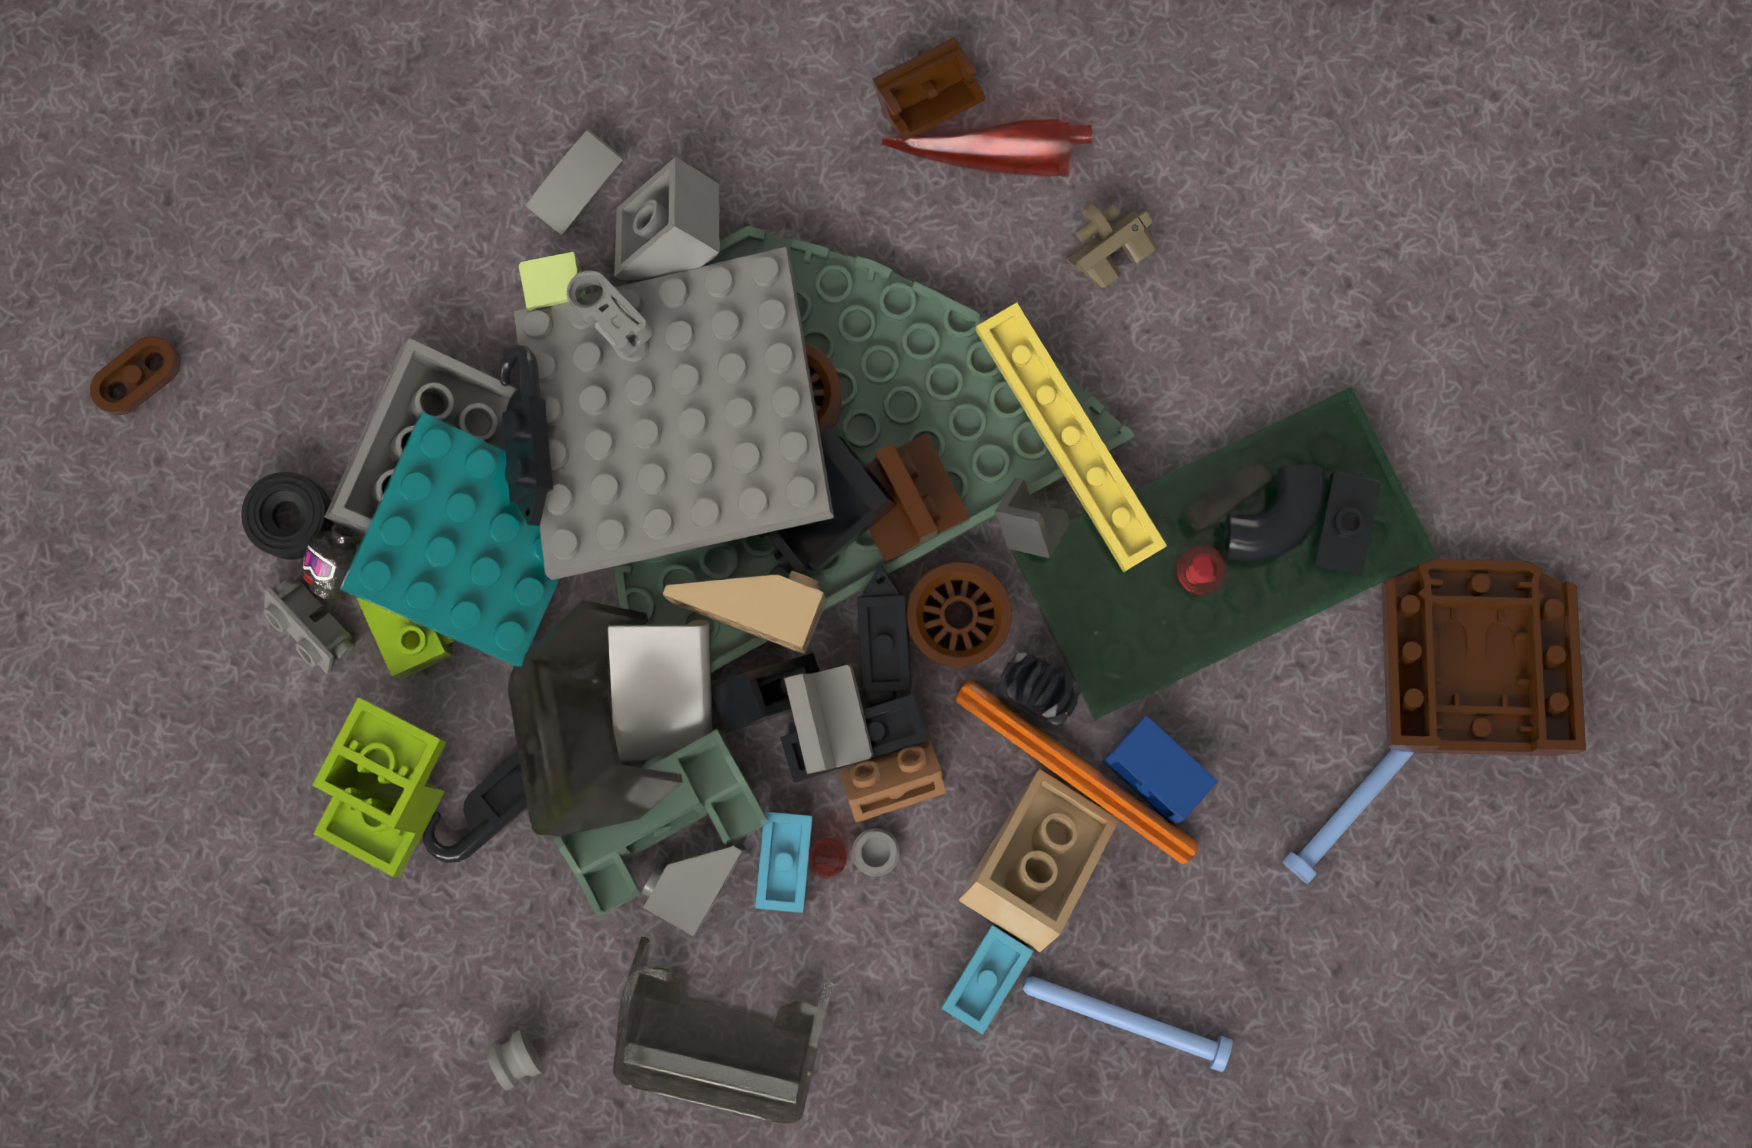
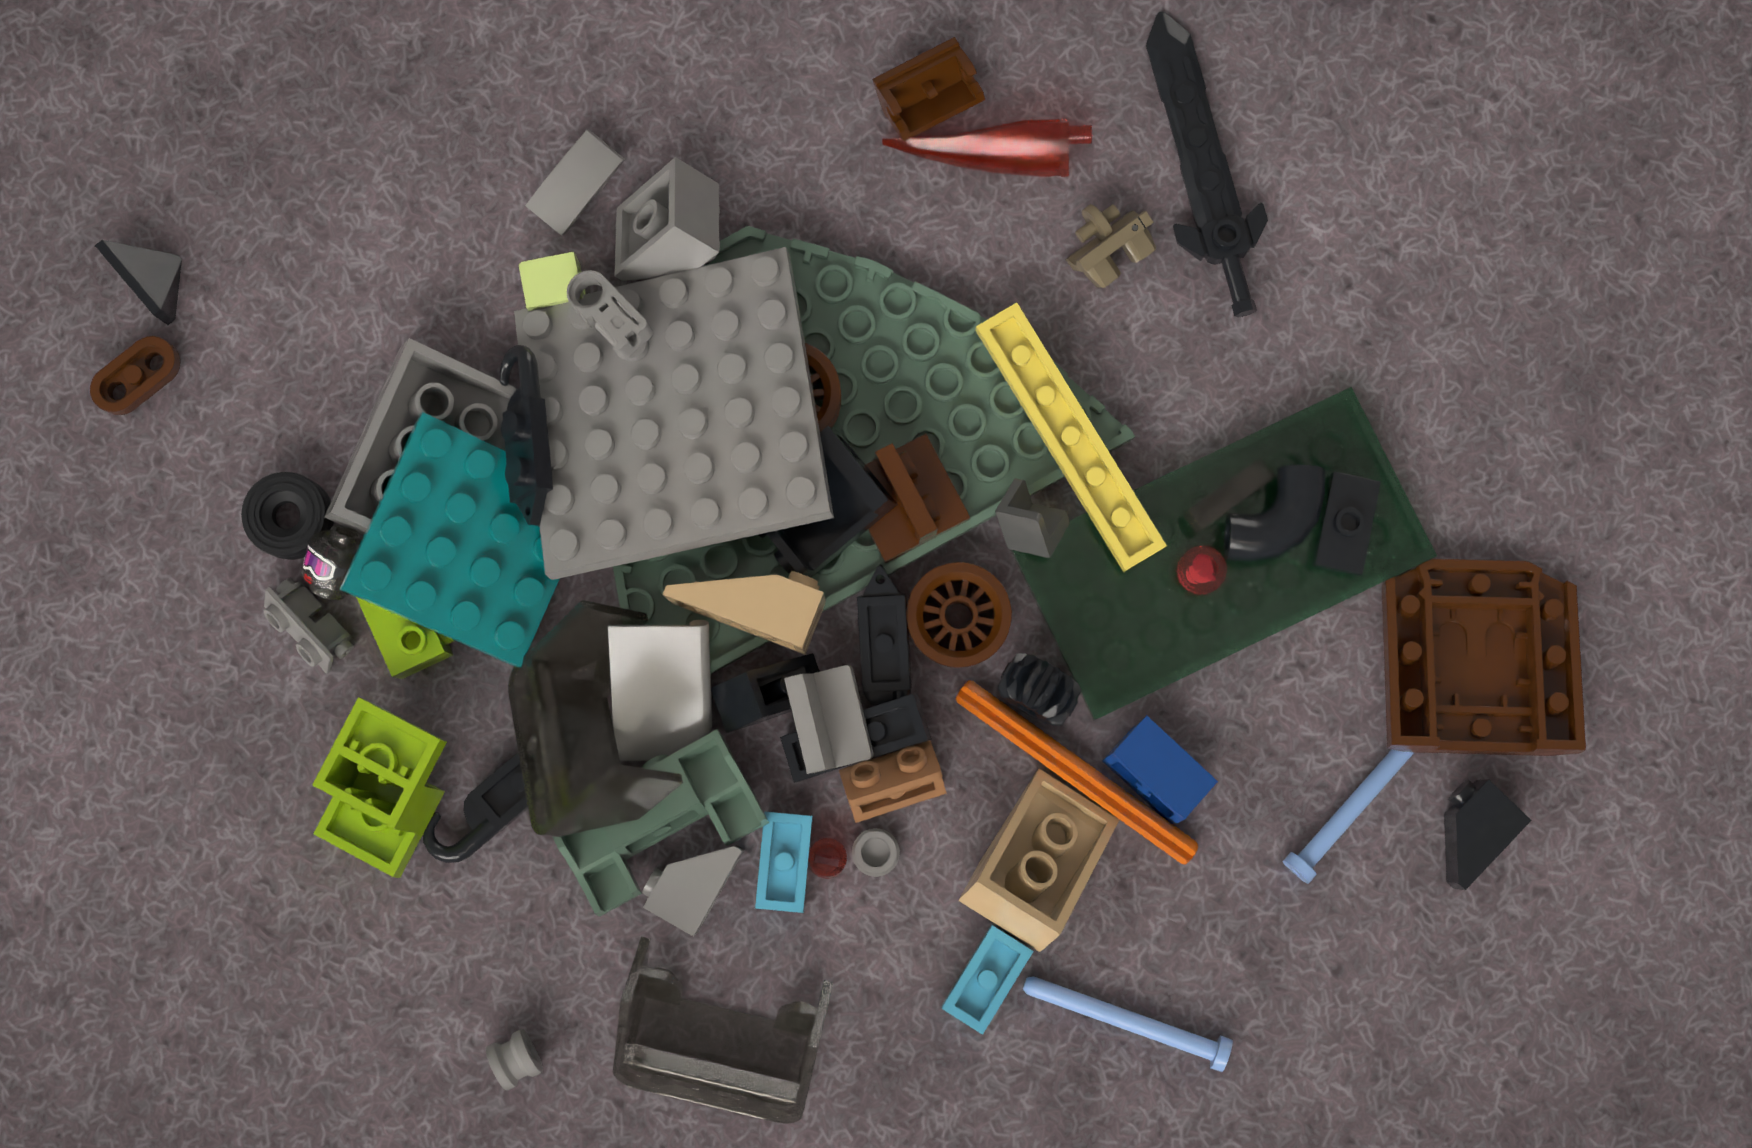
(150, 275): none -> black slope
(1204, 167): none -> black sword
(1478, 830): none -> black slope

